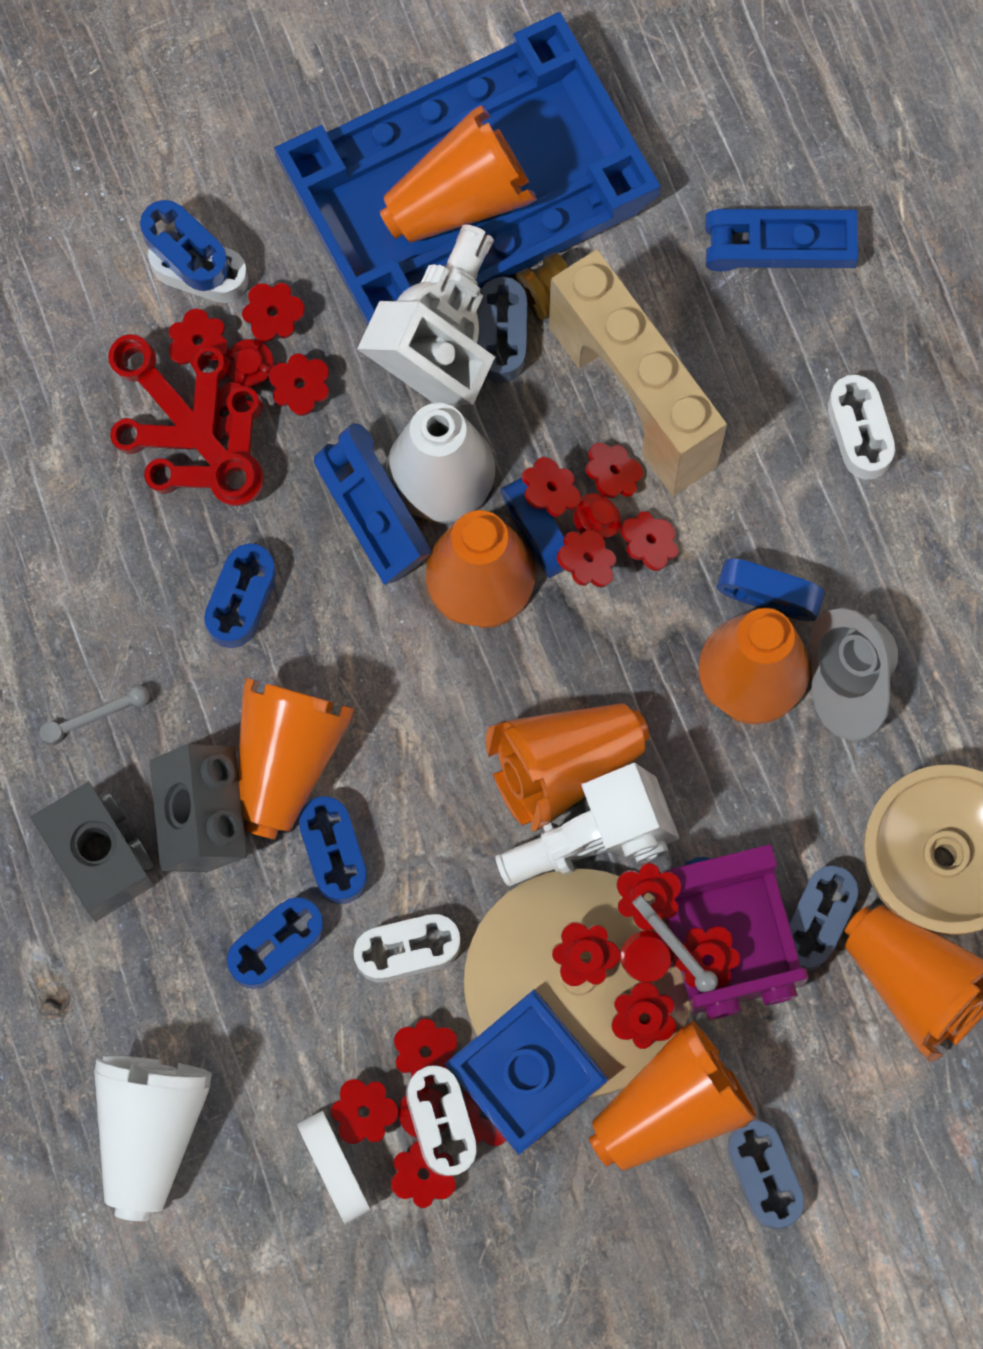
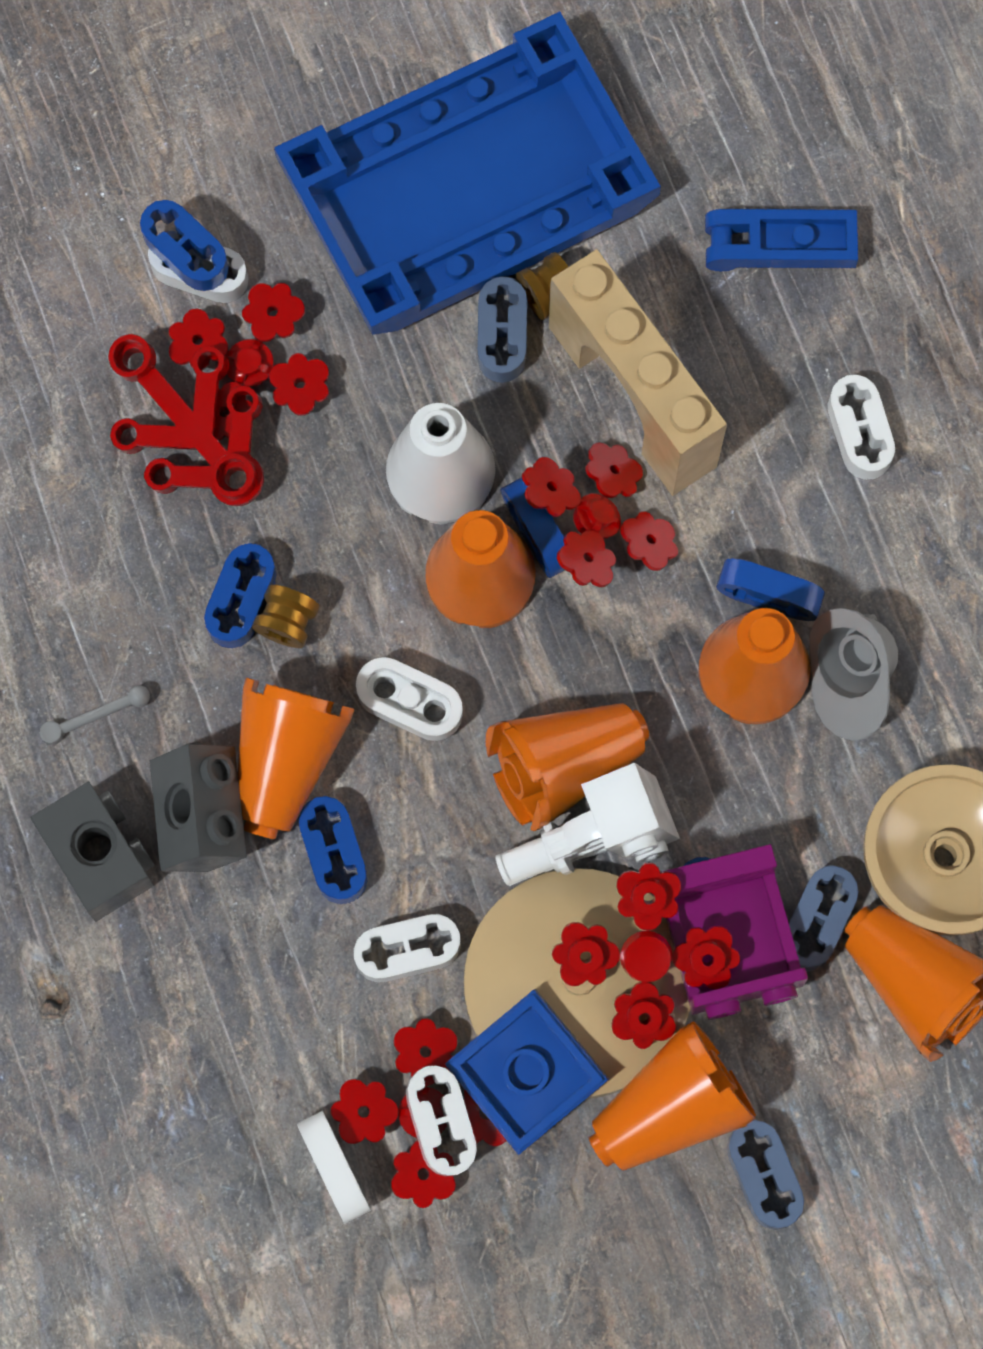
(144, 1128): white cone -> none
(266, 933): blue beam -> none
(285, 616): none -> pearl gold wheel
(371, 504): blue plate -> none
(411, 698): none -> white plate
(434, 327): white brick -> none
(457, 183): orange cone -> none
(704, 980): light grey hinge -> none

